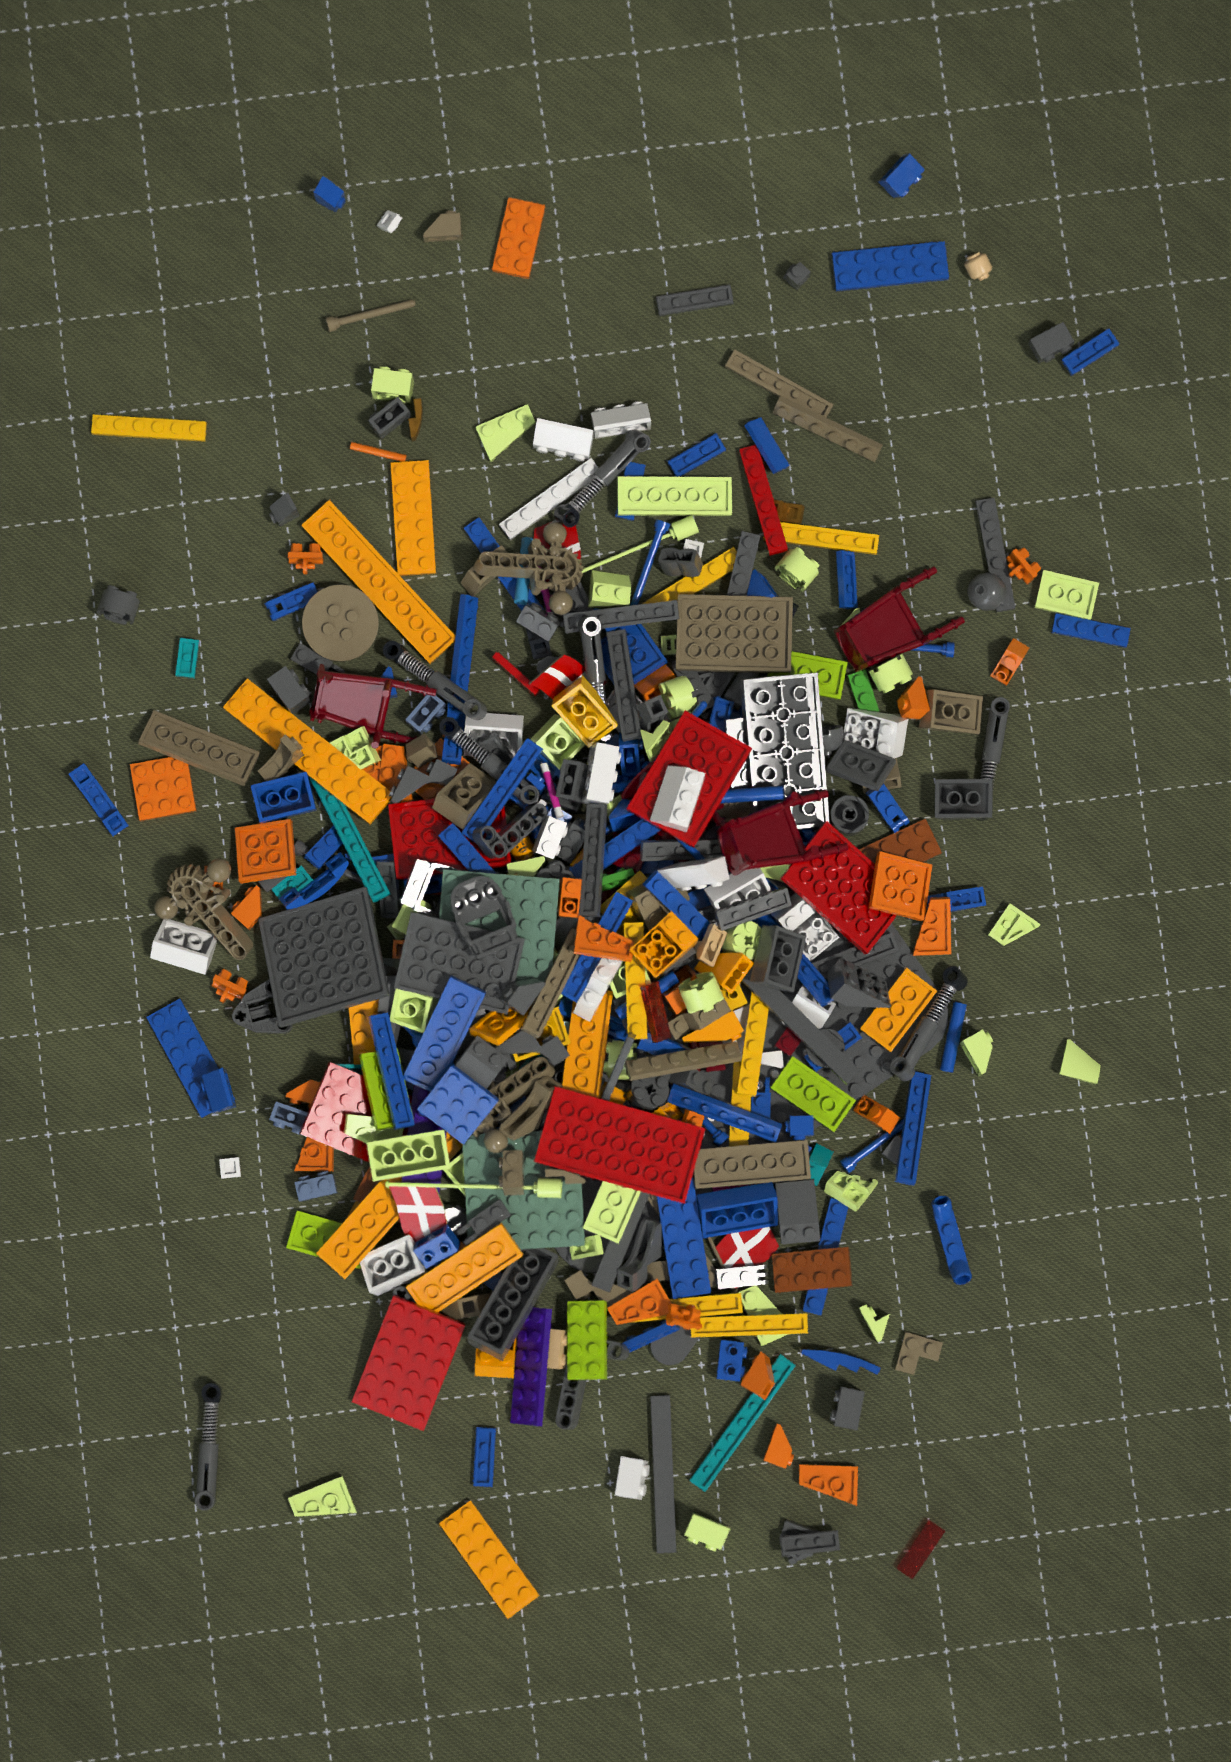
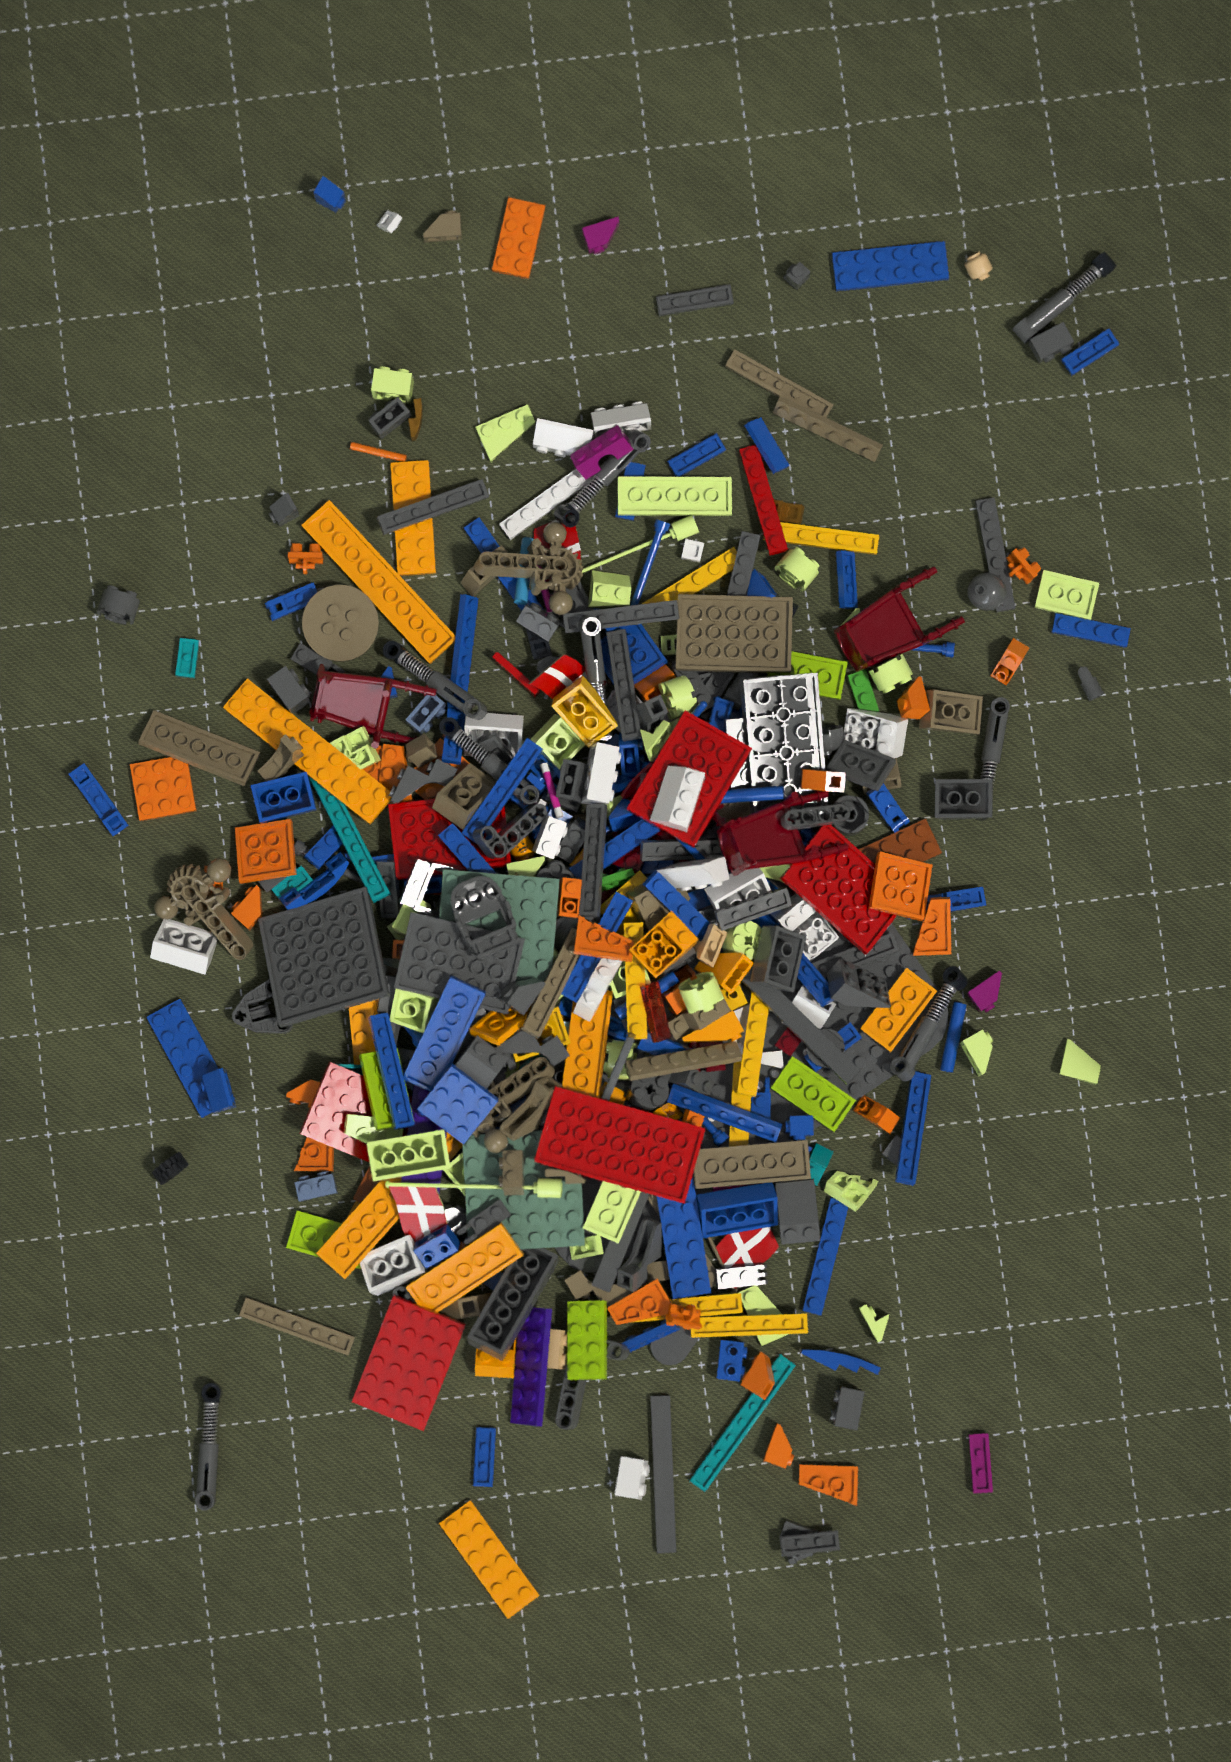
(149, 428): yellow plate -> none
(170, 1168): none -> black tyre
(228, 989): orange hips -> none
(230, 1168): white plate -> none
(288, 1116): sand blue brick -> none
(297, 1326): none -> dark tan plate
(324, 1499): yellowish green wing -> none
(334, 322): dark tan piece -> none
(432, 507): none -> dark grey plate
(600, 235): none -> magenta slope
(611, 442): none -> magenta arch
(680, 562): dark grey brick -> none
(706, 1531): yellowish green slope -> none
(812, 1270): dark orange plate -> none
(814, 814): none -> dark grey beam
(823, 780): none -> orange slope
(850, 1162): blue piece -> none
(901, 176): blue brick -> none
(912, 1348): dark tan plate -> none
(920, 1549): clear red plate -> none
(951, 1240): blue plate -> none
(980, 1463): none -> magenta plate
(986, 993): none -> magenta slope
(1012, 926): yellowish green wing -> none
(1063, 298): none -> piece
(1089, 684): none -> dark grey hinge

